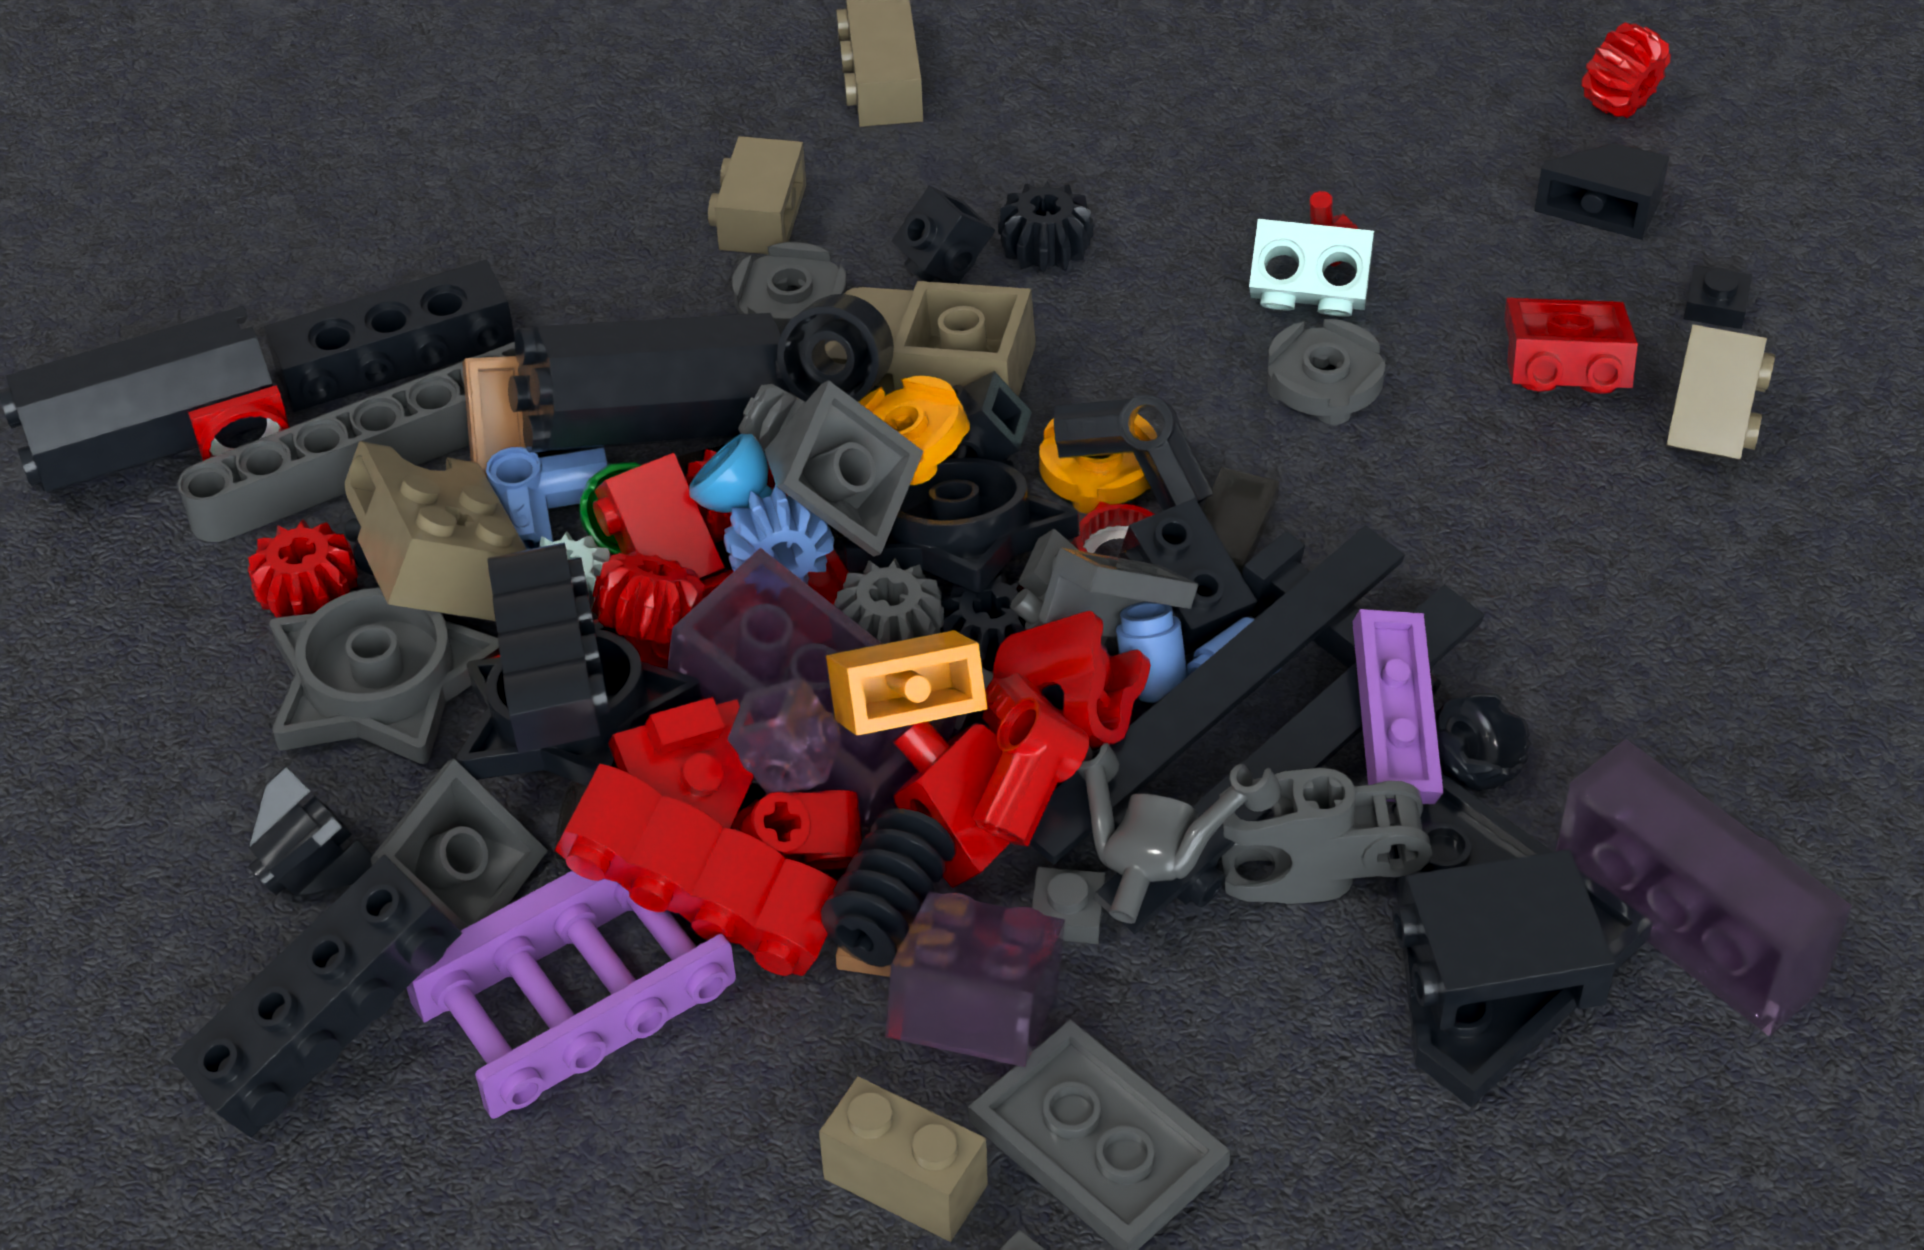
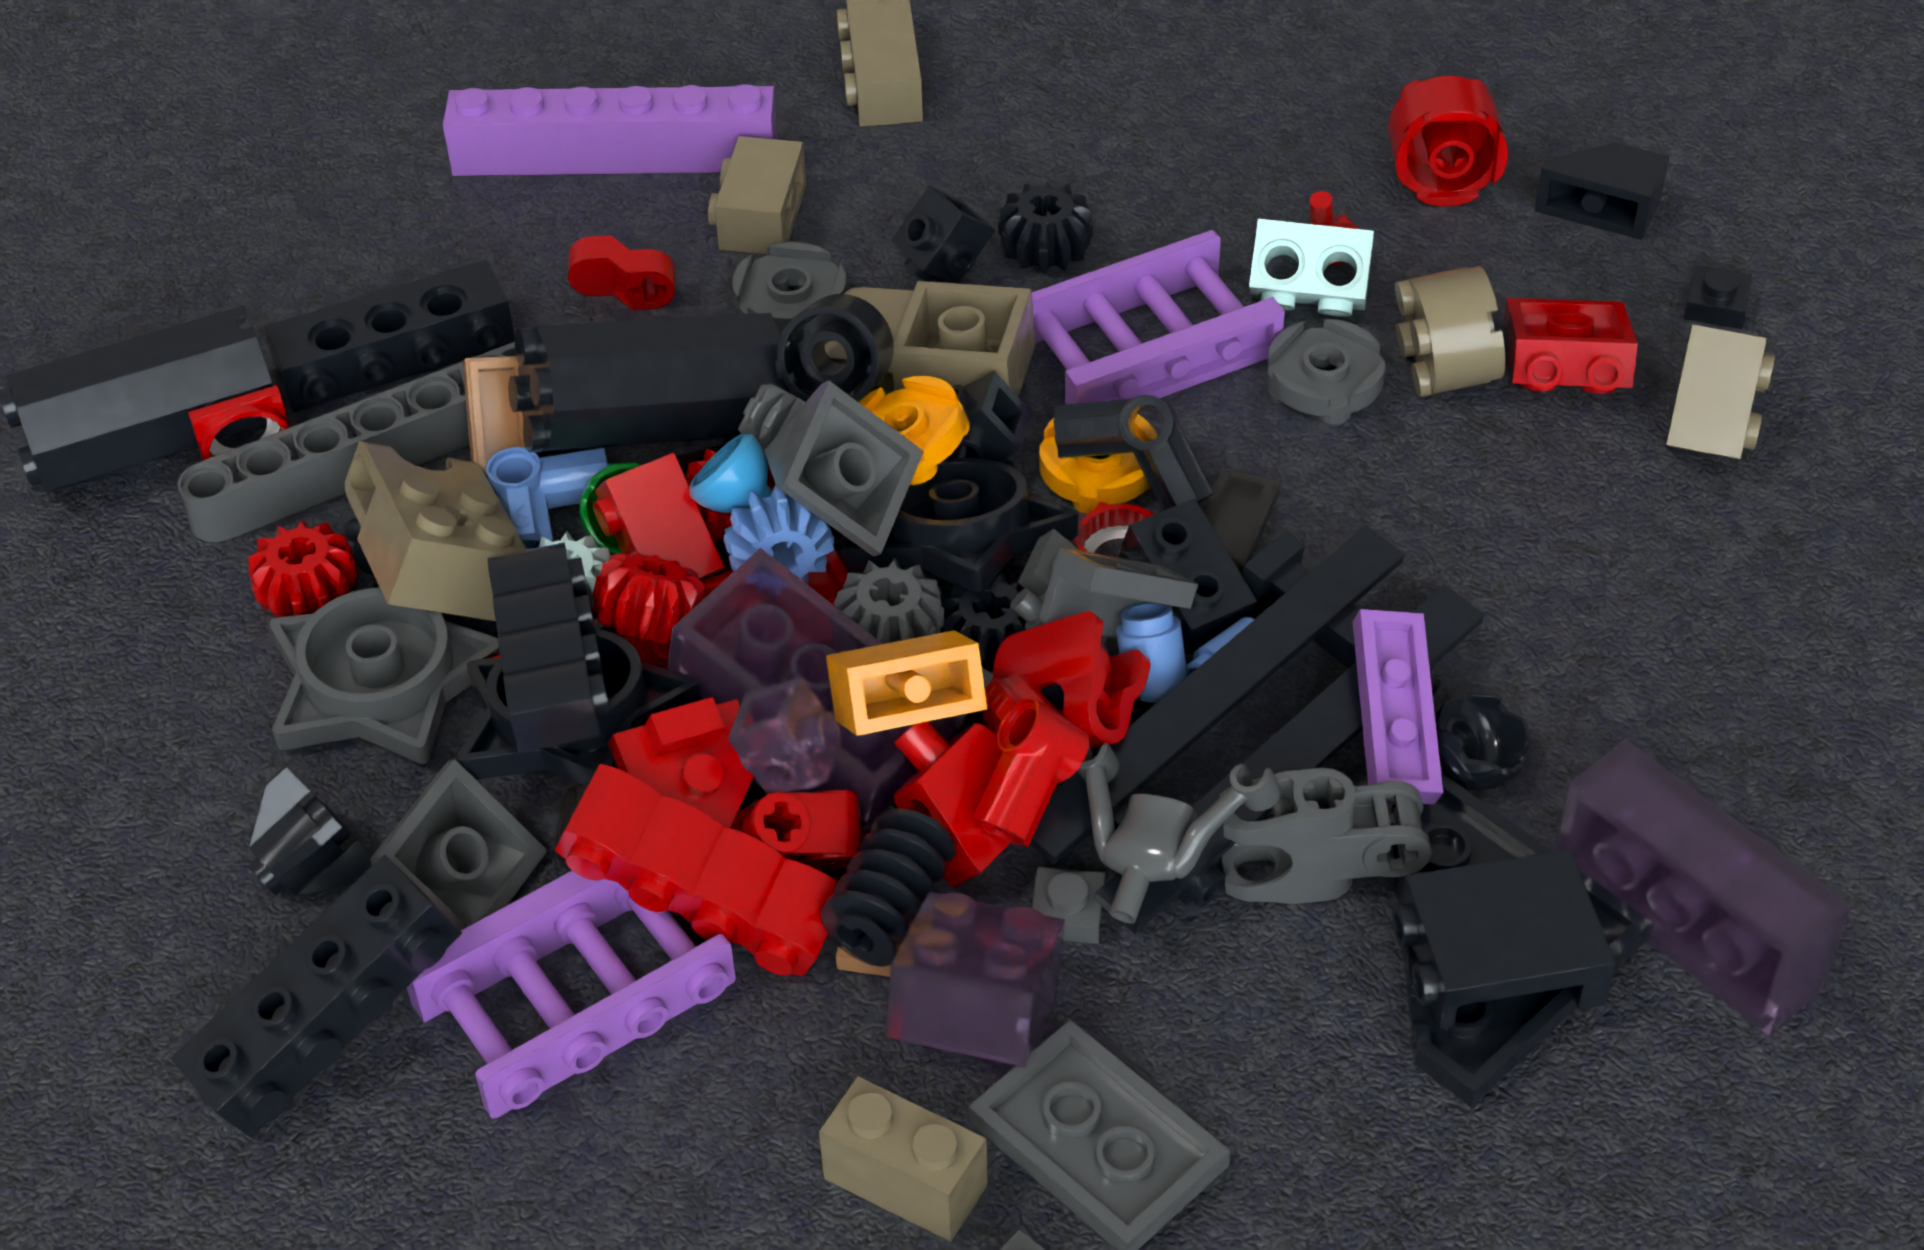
(603, 129): none -> medium lavender brick
(608, 268): none -> red piece
(1165, 363): none -> medium lavender fence
(1447, 139): none -> red brick
(1449, 330): none -> dark tan brick
(1626, 70): red gear -> none

